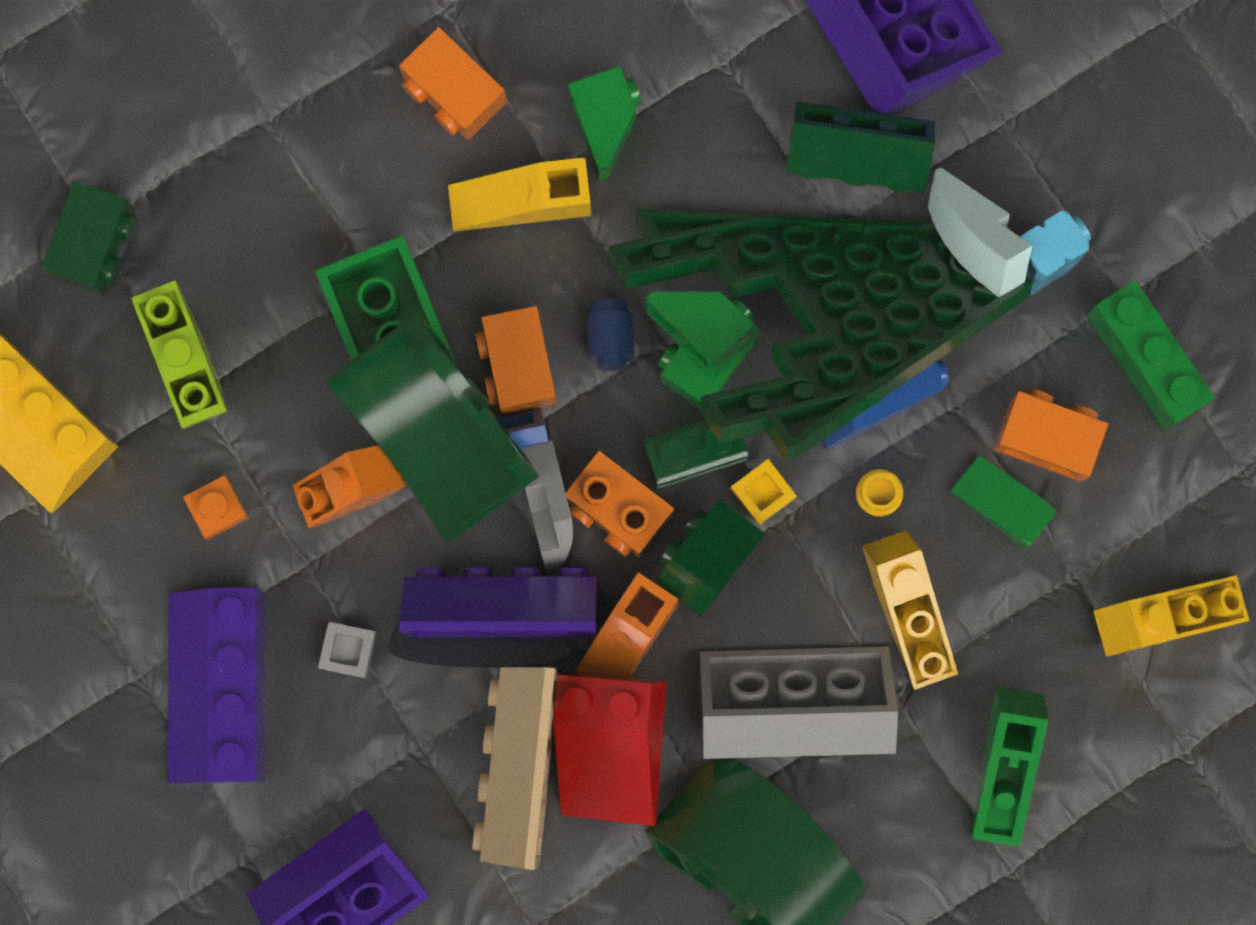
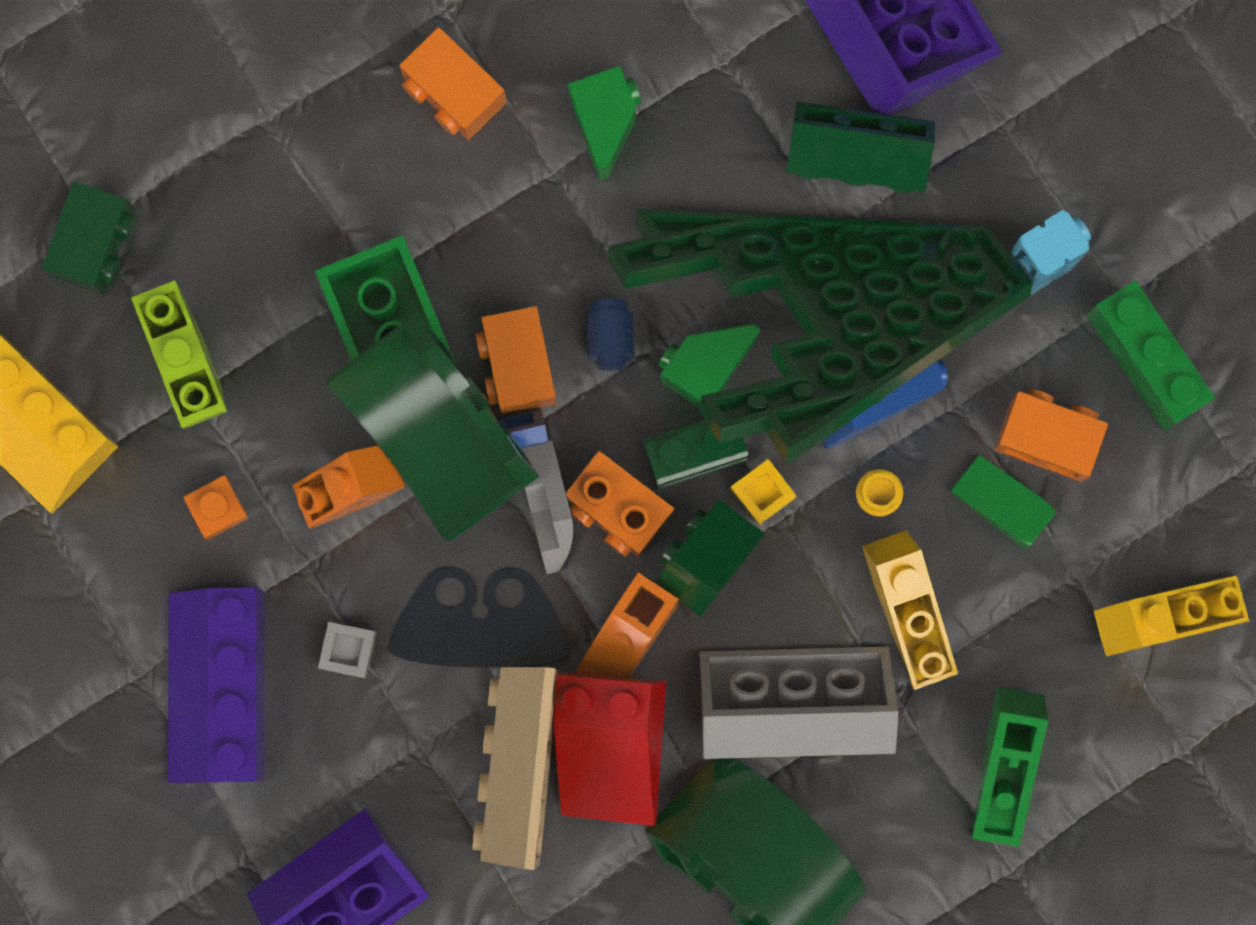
(499, 605): dark purple slope -> none
(522, 196): yellow slope -> none
(703, 325): green slope -> none
(978, 234): light aqua slope -> none

